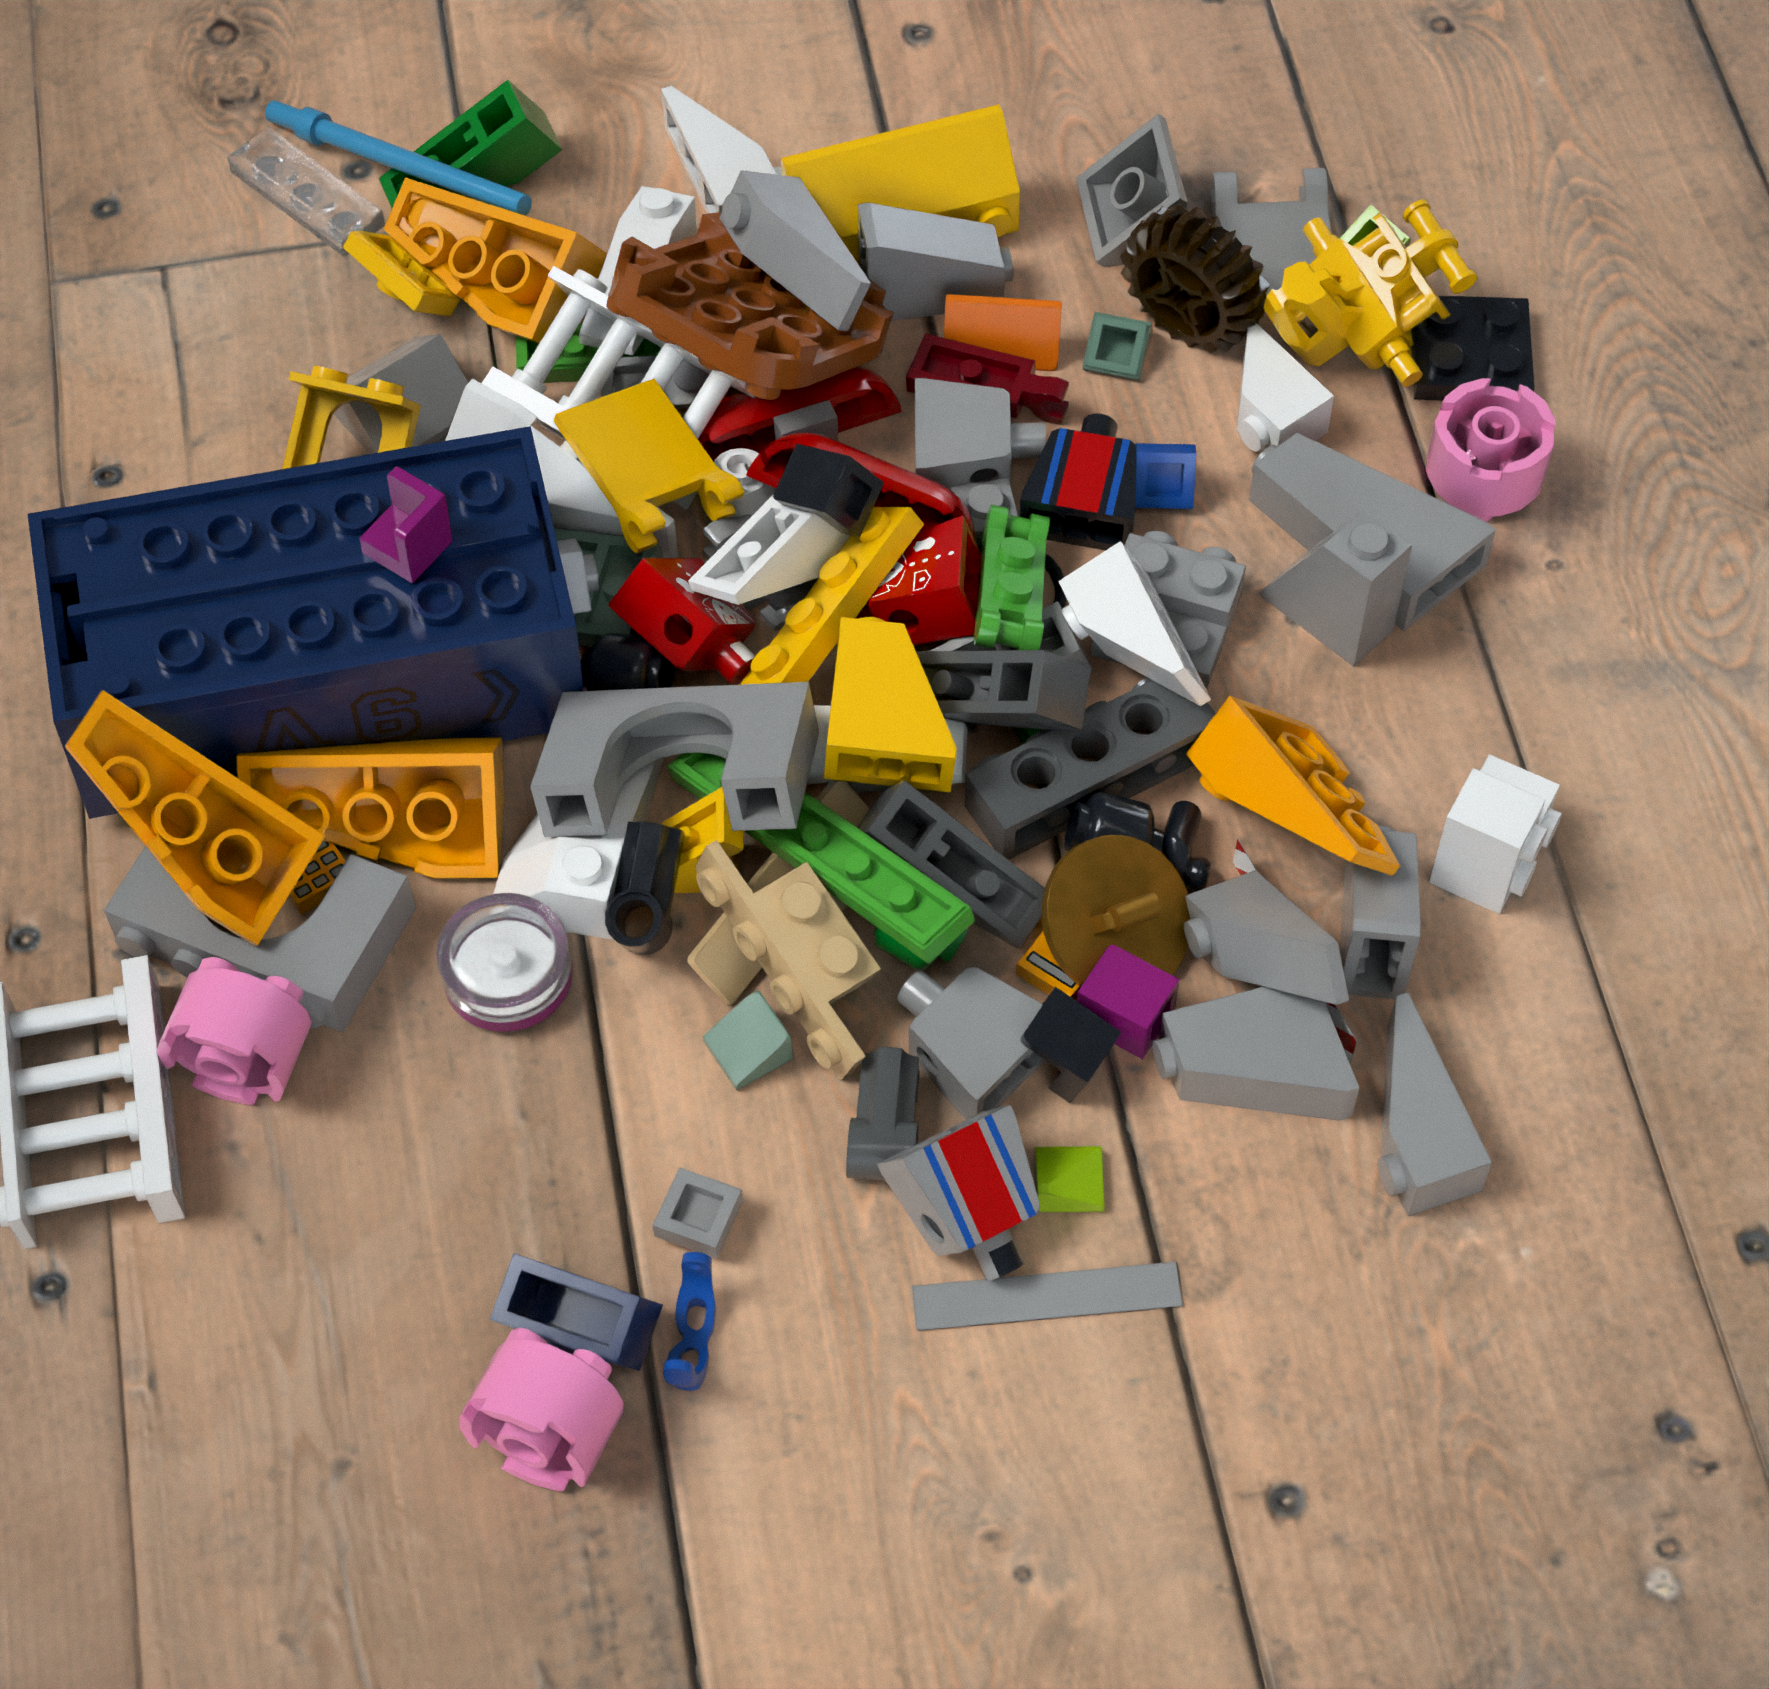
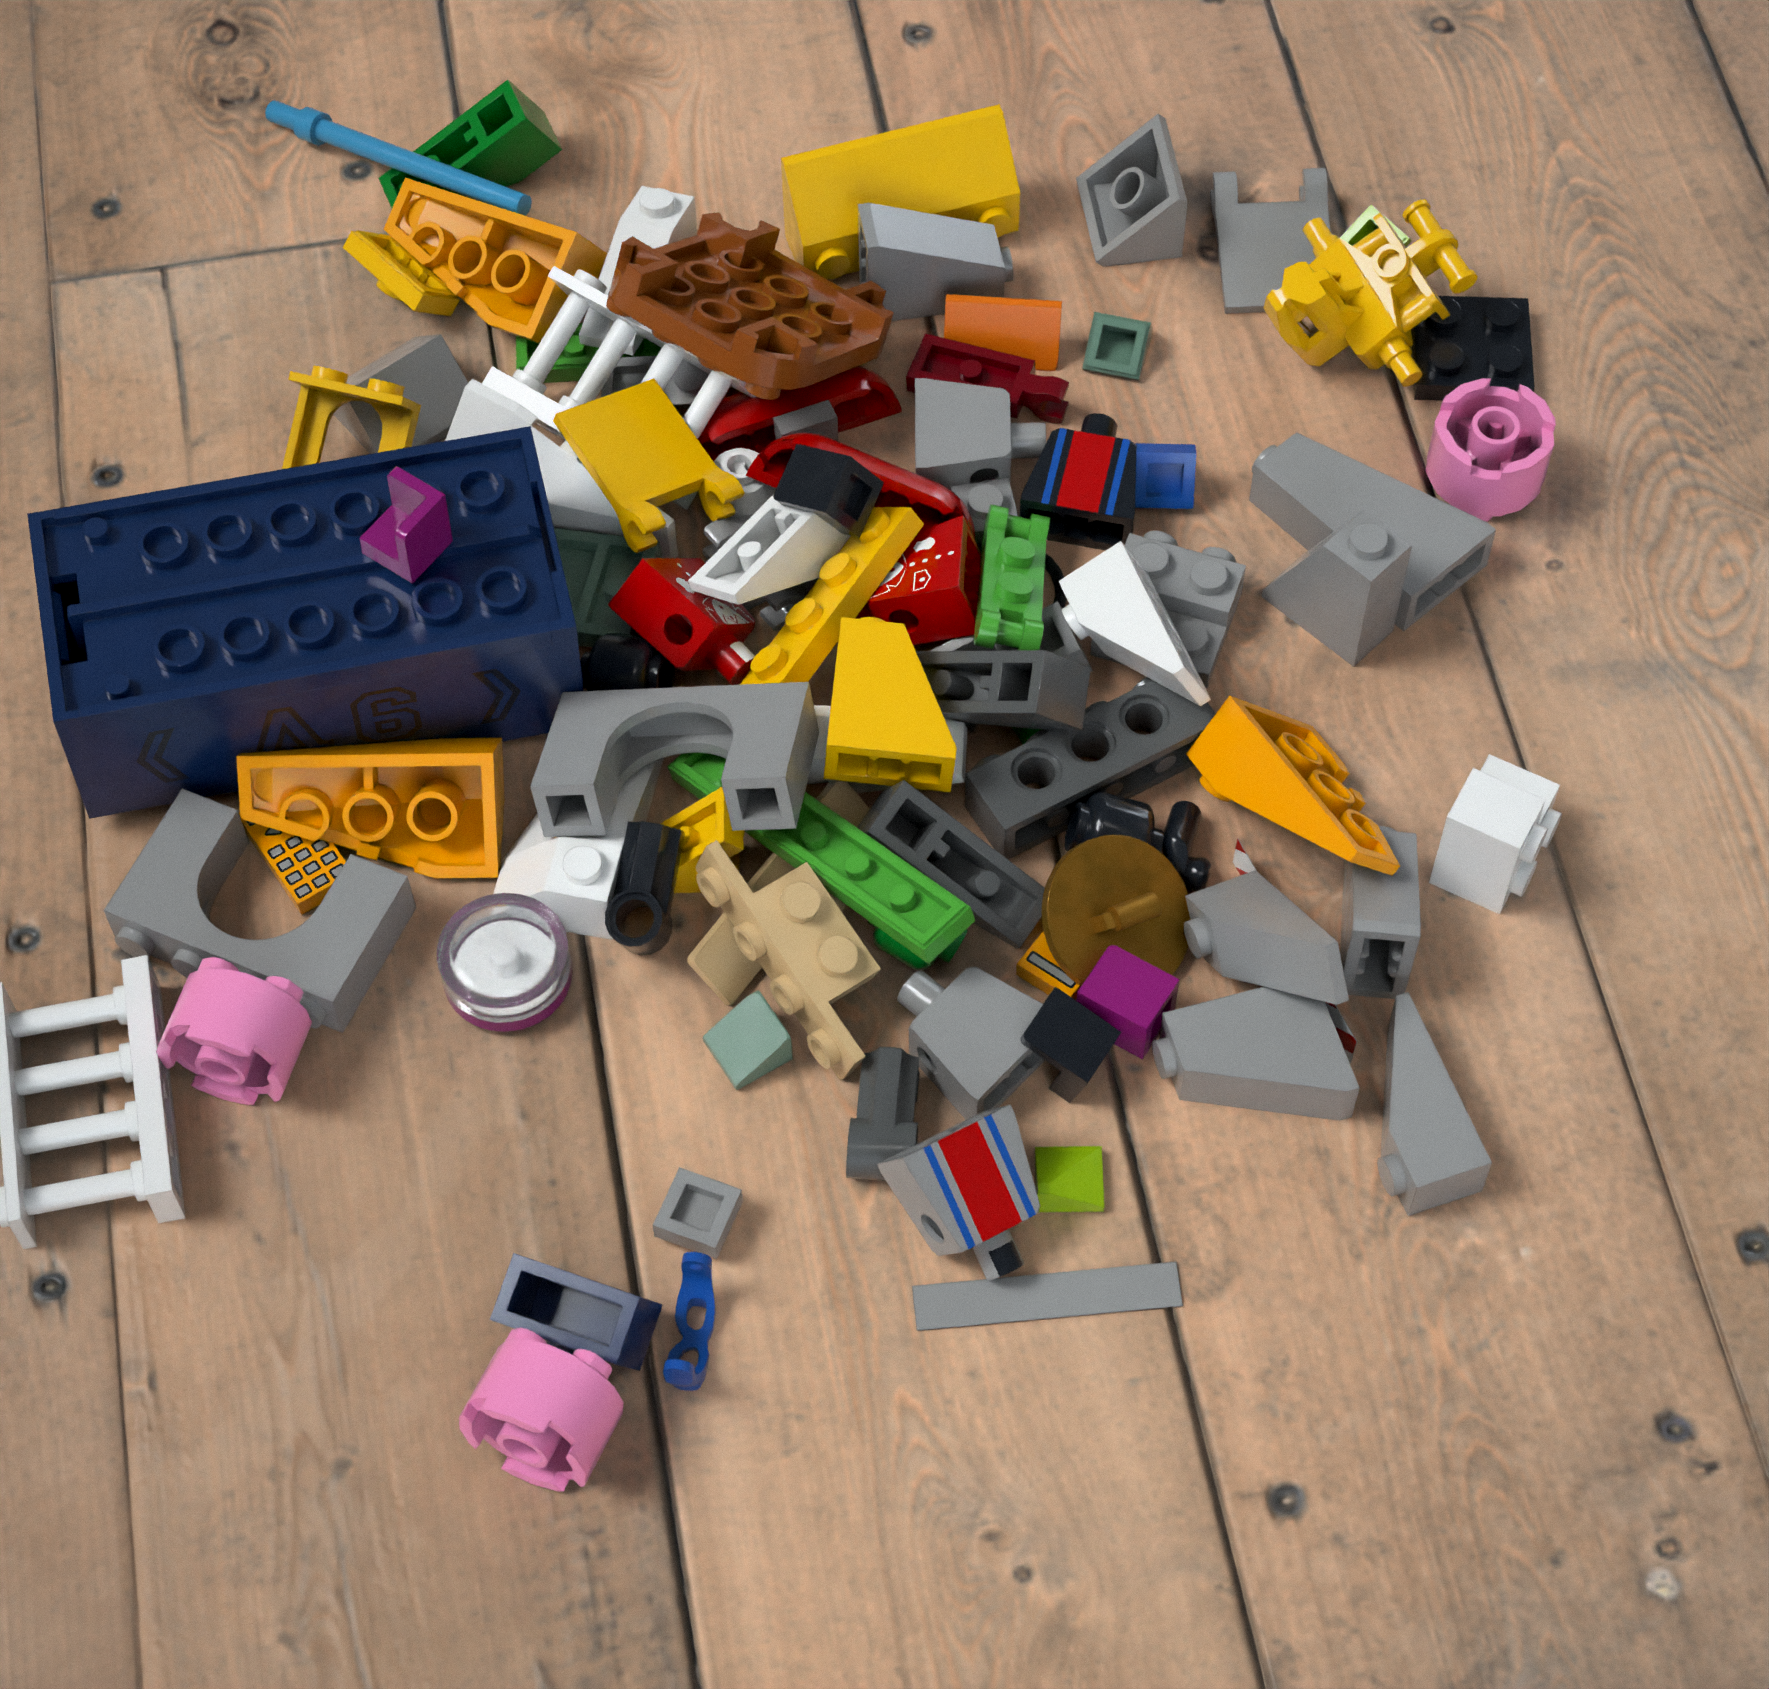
(205, 826): light orange wedge -> none
(304, 189): clear plate -> none
(579, 574): light grey plate -> none
(710, 149): white slope -> none
(794, 243): light grey slope -> none
(1194, 277): dark brown gear -> none
(1278, 396): white slope -> none

